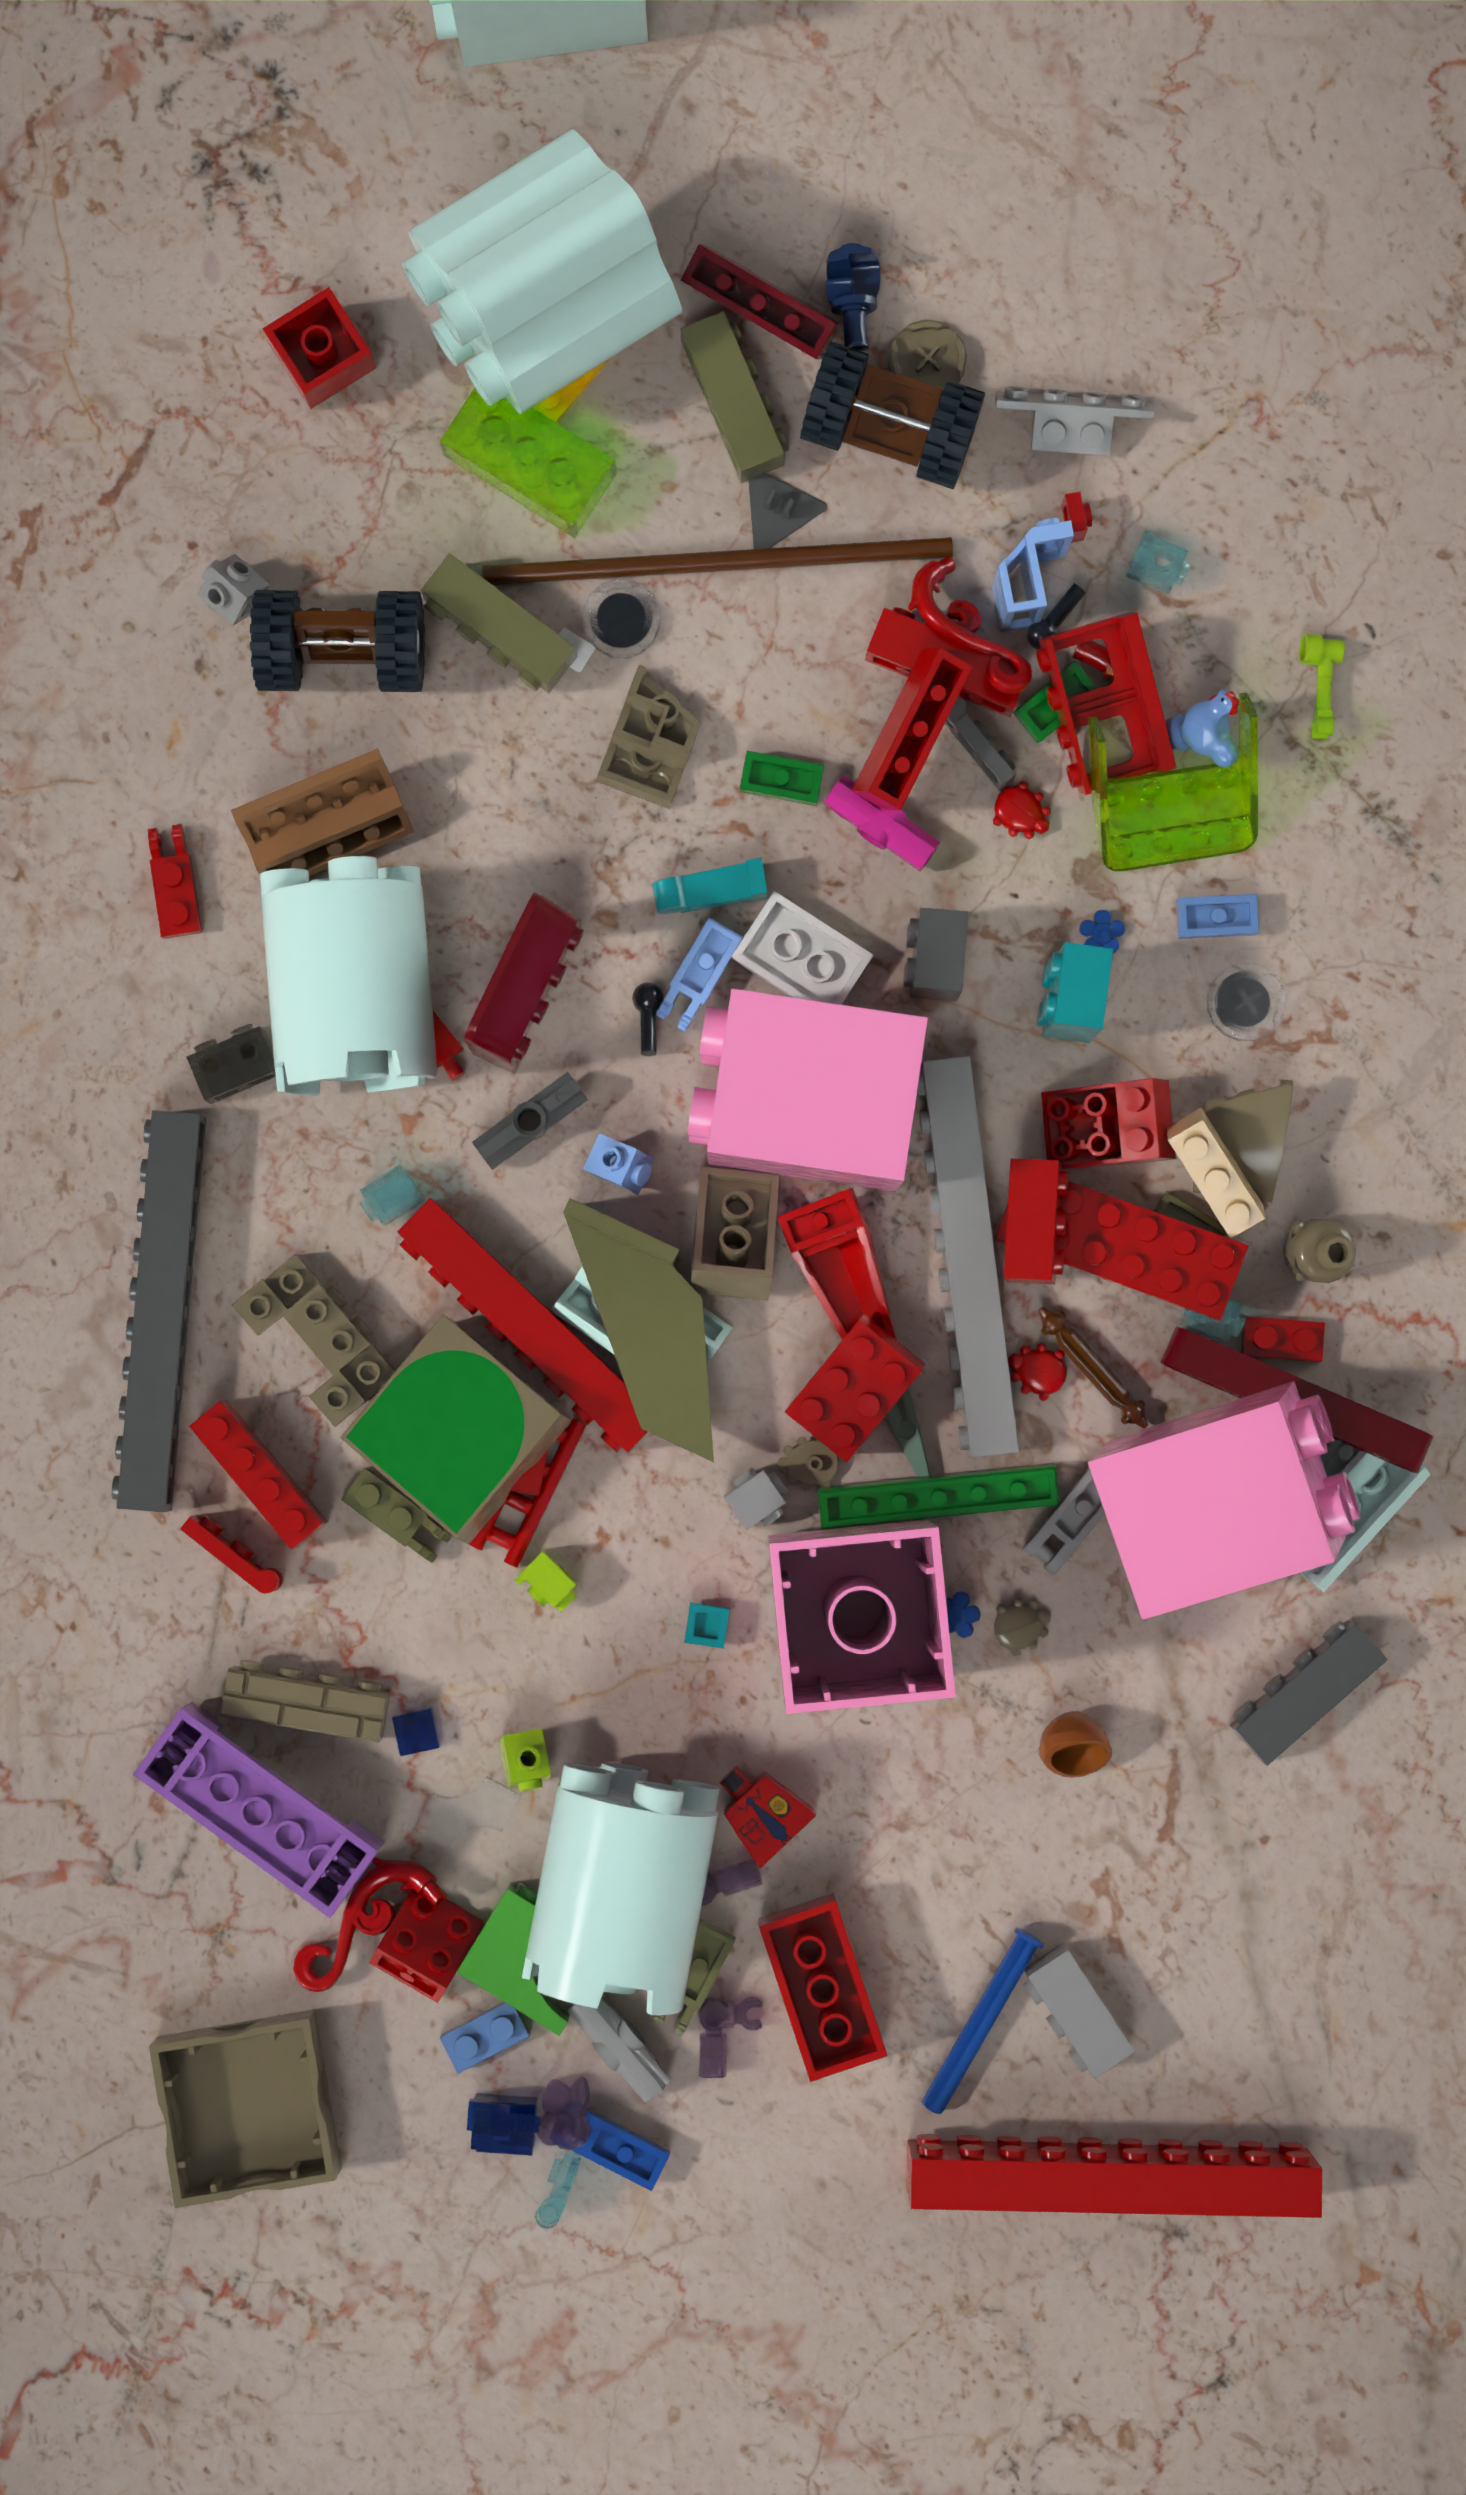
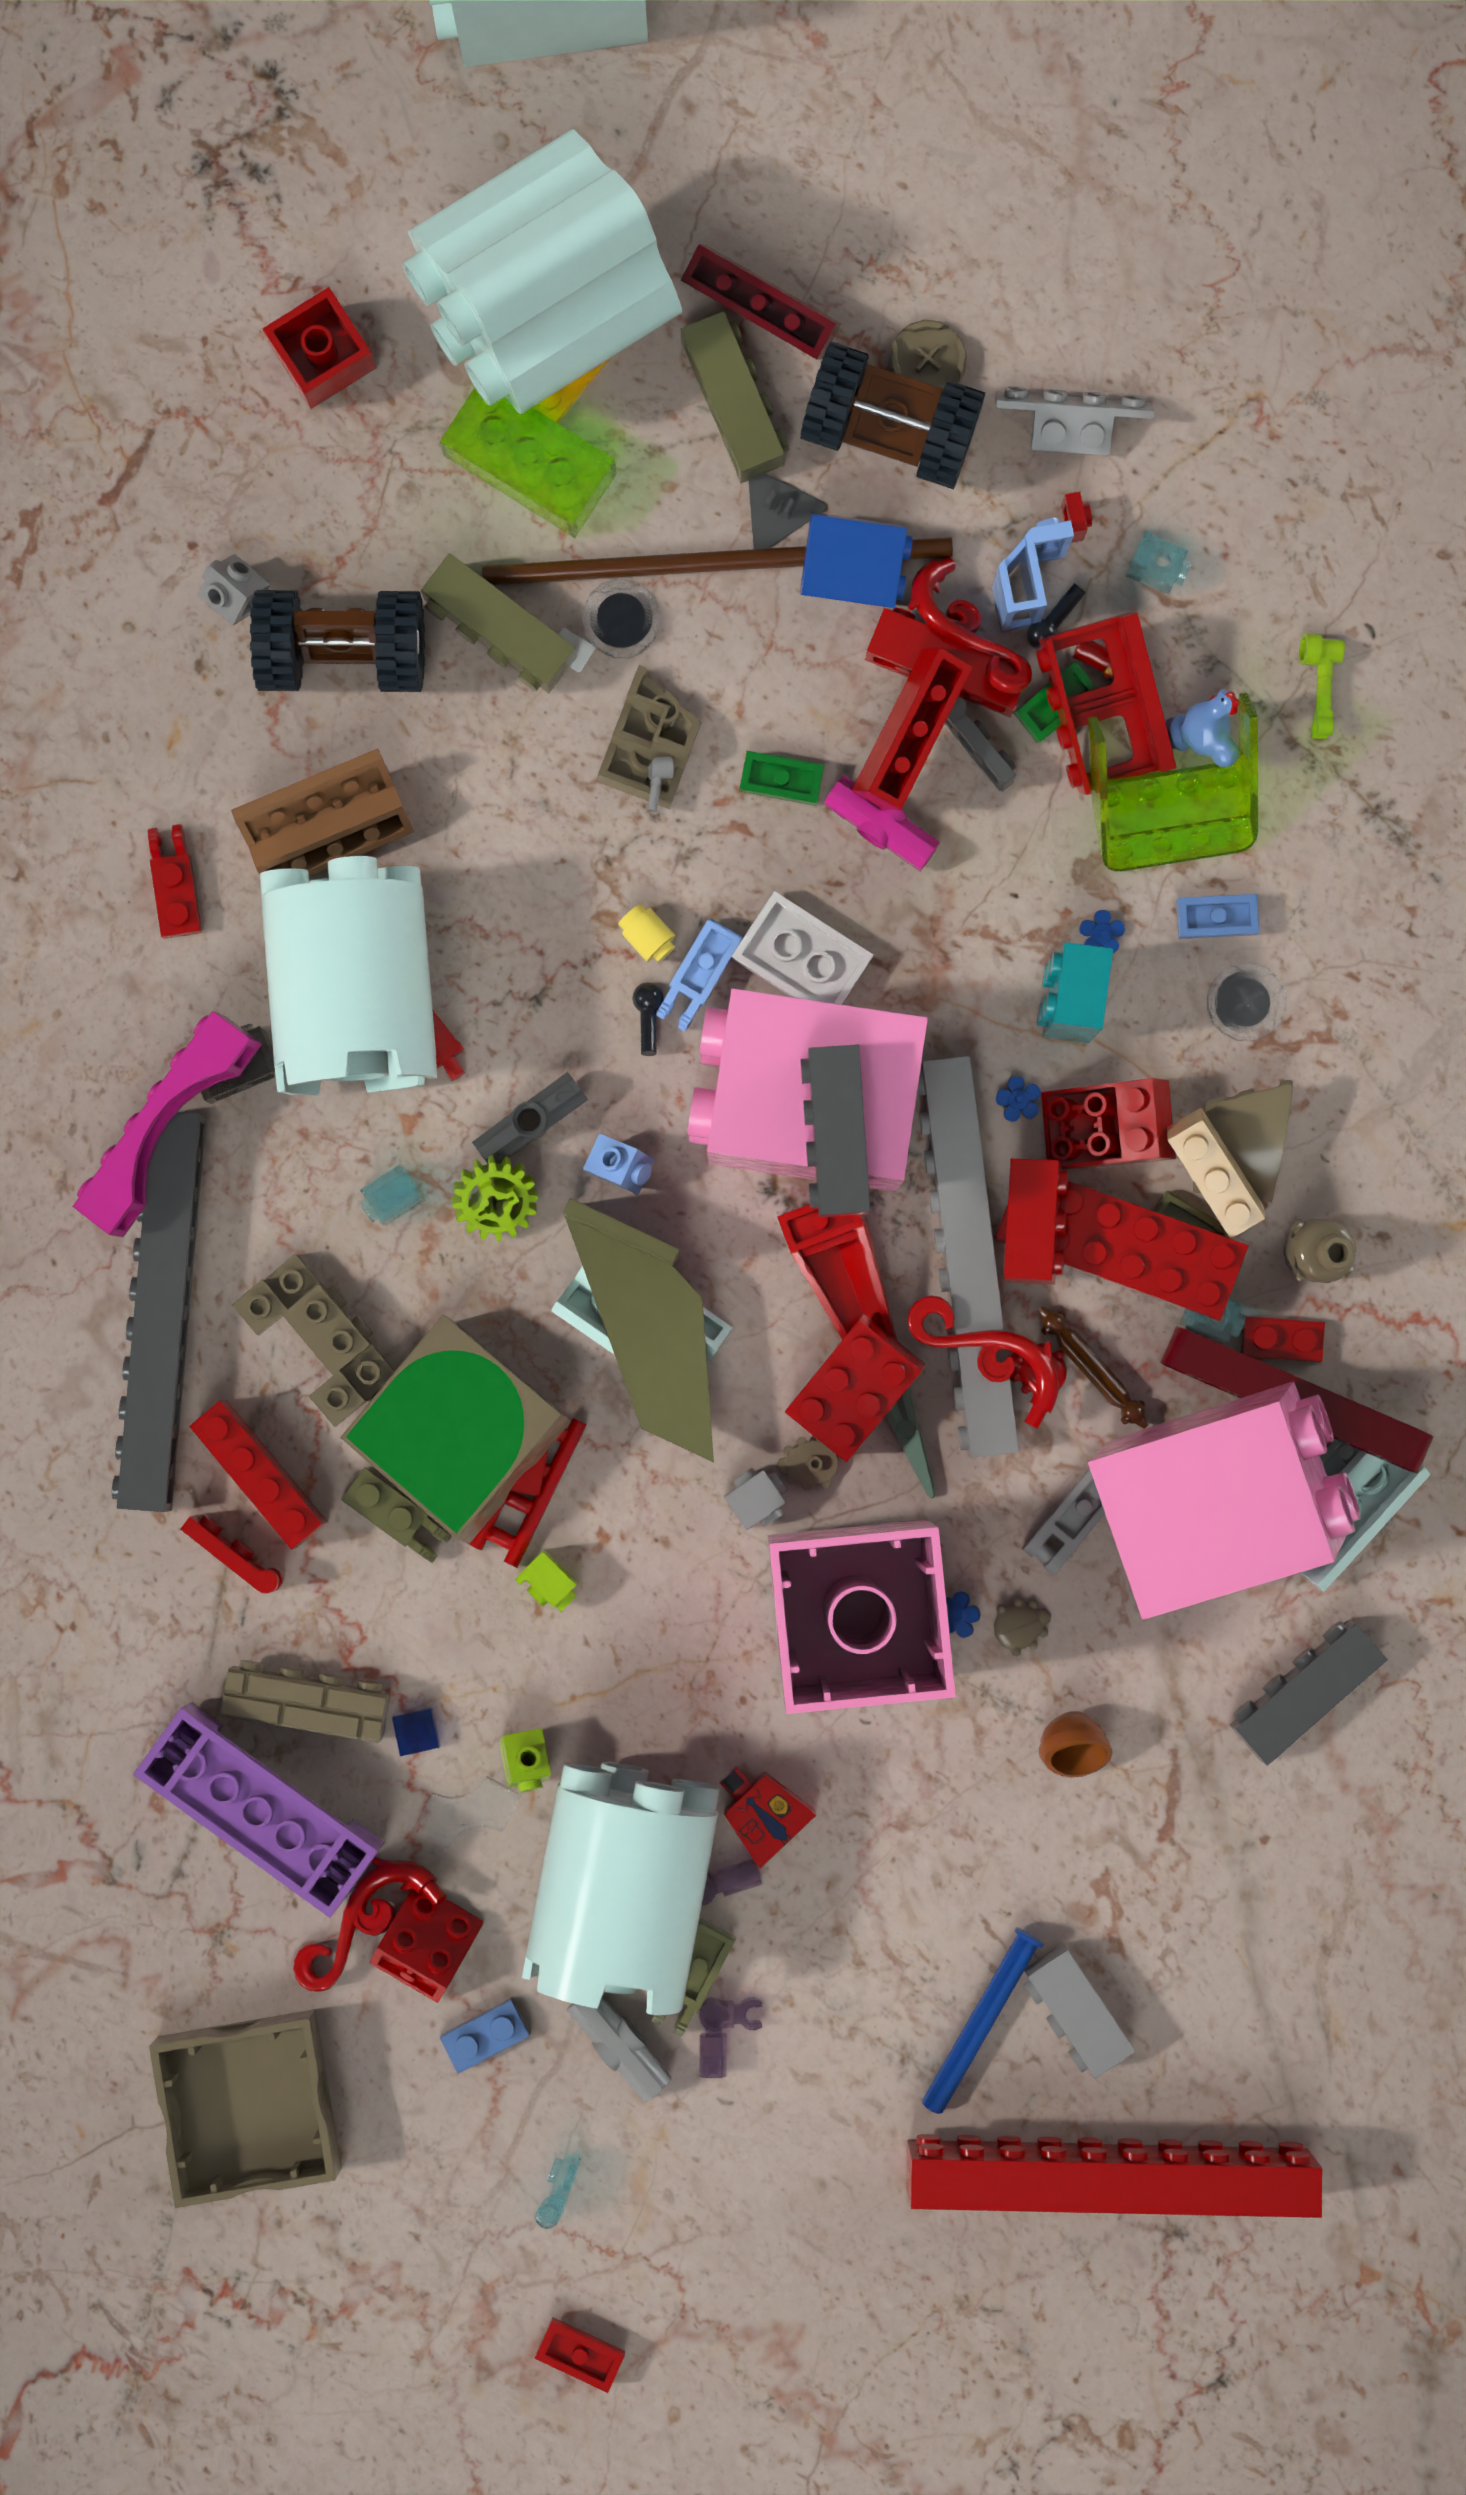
(118, 1188): none -> dark pink arch
(499, 1959): bright green arch -> none
(503, 2123): clear blue piece -> none
(507, 1186): none -> lime gear
(521, 983): dark red windscreen -> none
(524, 1321): red brick -> none
(564, 2114): clear purple plate -> none
(580, 2355): none -> red plate
(623, 2151): blue plate -> none
(647, 933): none -> light yellow brick
(658, 769): none -> light grey hand
(707, 1625): teal plate -> none
(711, 888): teal leg -> none
(734, 1233): dark tan slope -> none
(822, 1987): red brick -> none
(837, 1131): none -> dark grey brick
(853, 289): dark blue piece -> none
(855, 560): none -> blue brick
(938, 954): dark grey brick -> none
(938, 1496): green tile -> none
(1018, 1099): none -> blue plant
(1021, 811): red piece -> none
(1041, 1360): none -> red plant

